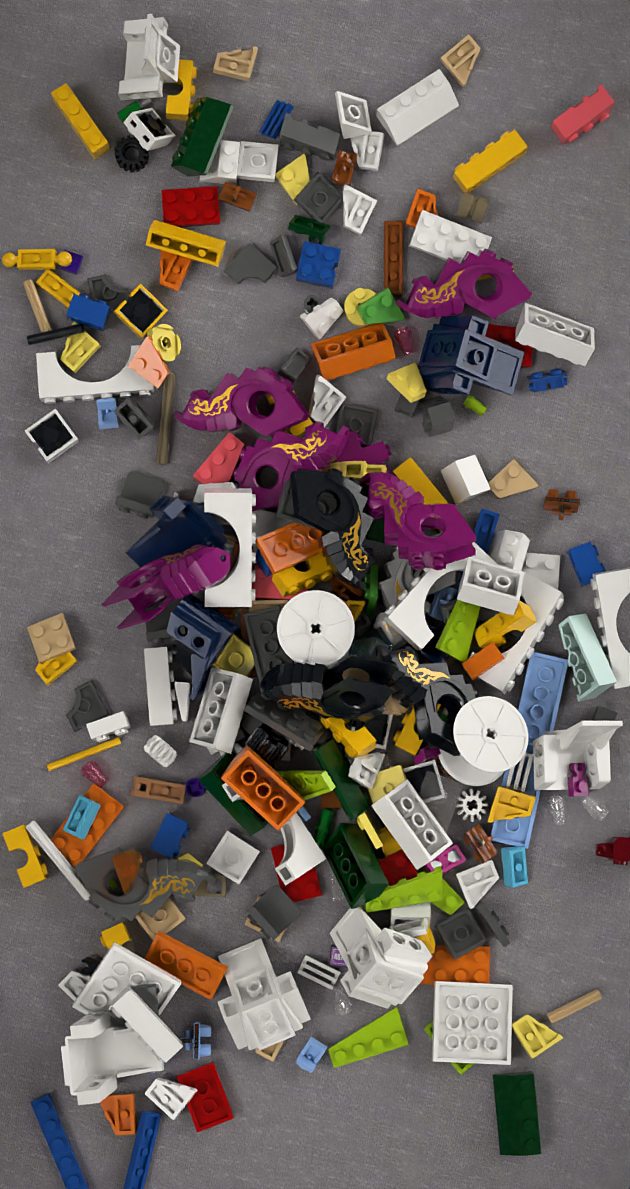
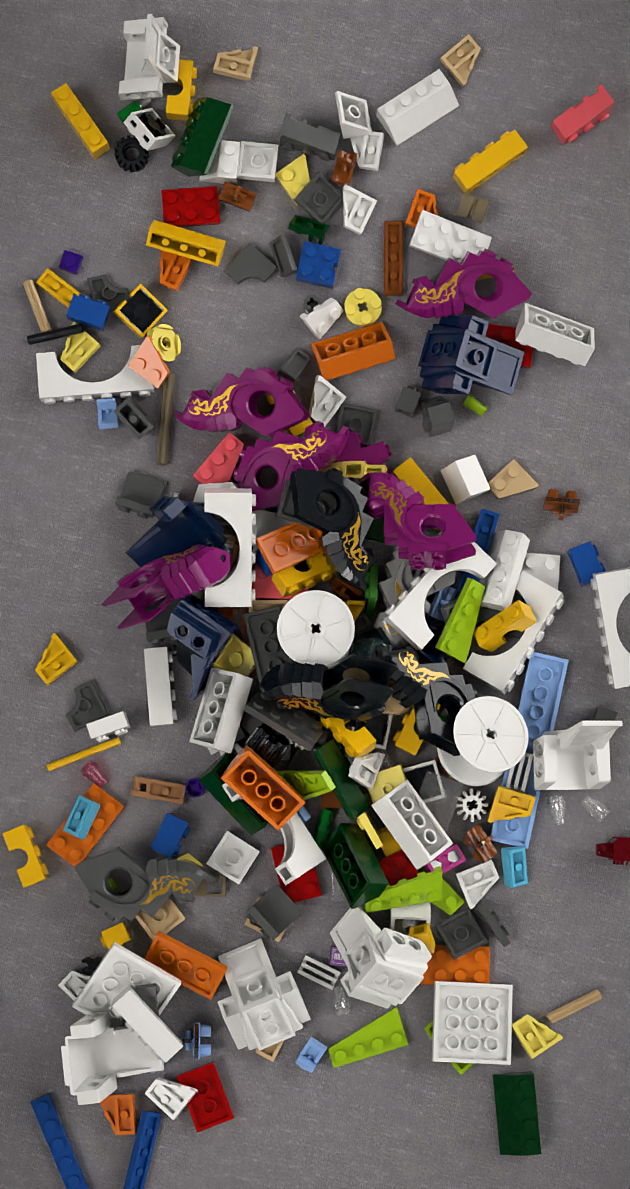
(36, 259): yellow plate -> none
(51, 638): tan plate -> none
(52, 436): black piece -> none
(58, 858): white axle -> none
(127, 867): clear orange slope -> none
(160, 751): white gear -> none
(183, 693): white slope -> none
(275, 119): blue tile -> none
(380, 309): bright green wing -> none
(404, 339): clear pink cone -> none
(408, 382): light yellow wing -> none
(412, 928): white tile -> none
(426, 754): magenta plate -> none
(483, 661): orange tile -> none
(490, 586): white slope -> none
(554, 378): blue hinge -> none
(577, 783): magenta plate -> none
(586, 657): light aqua wedge -> none

